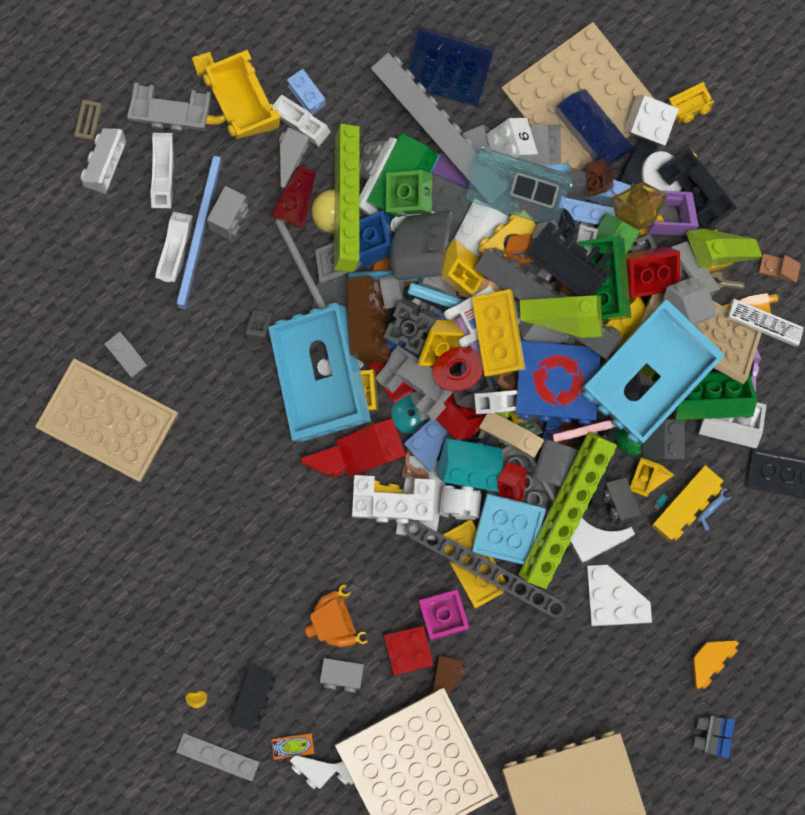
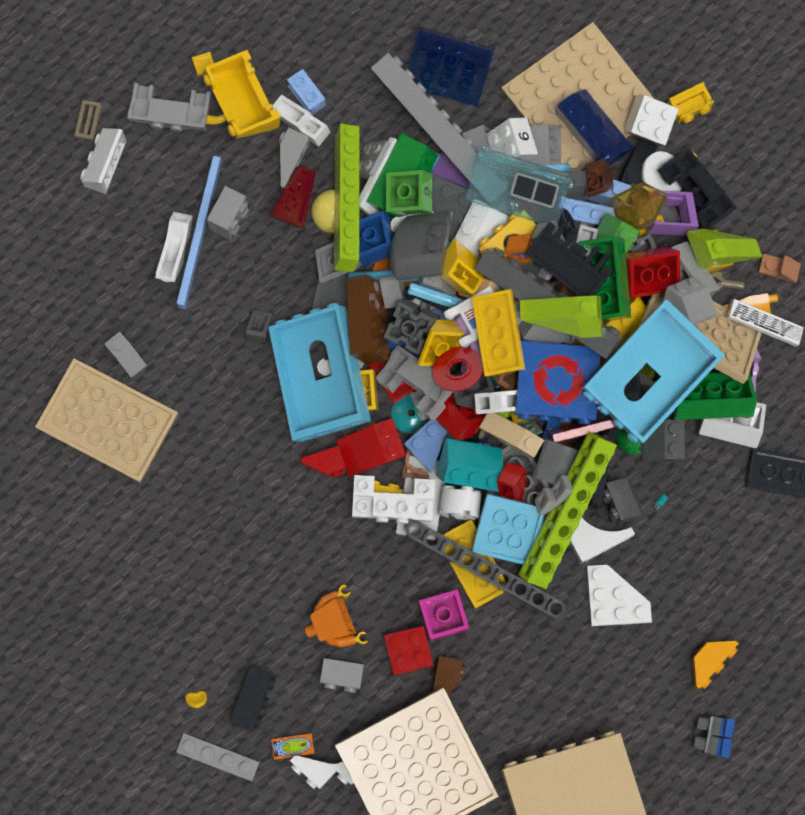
(162, 170): white arch -> none
(300, 263): light grey bar -> none
(552, 497): none -> light grey slope
(648, 477): yellow slope -> none
(687, 504): yellow brick -> none
(711, 508): medium blue piece -> none

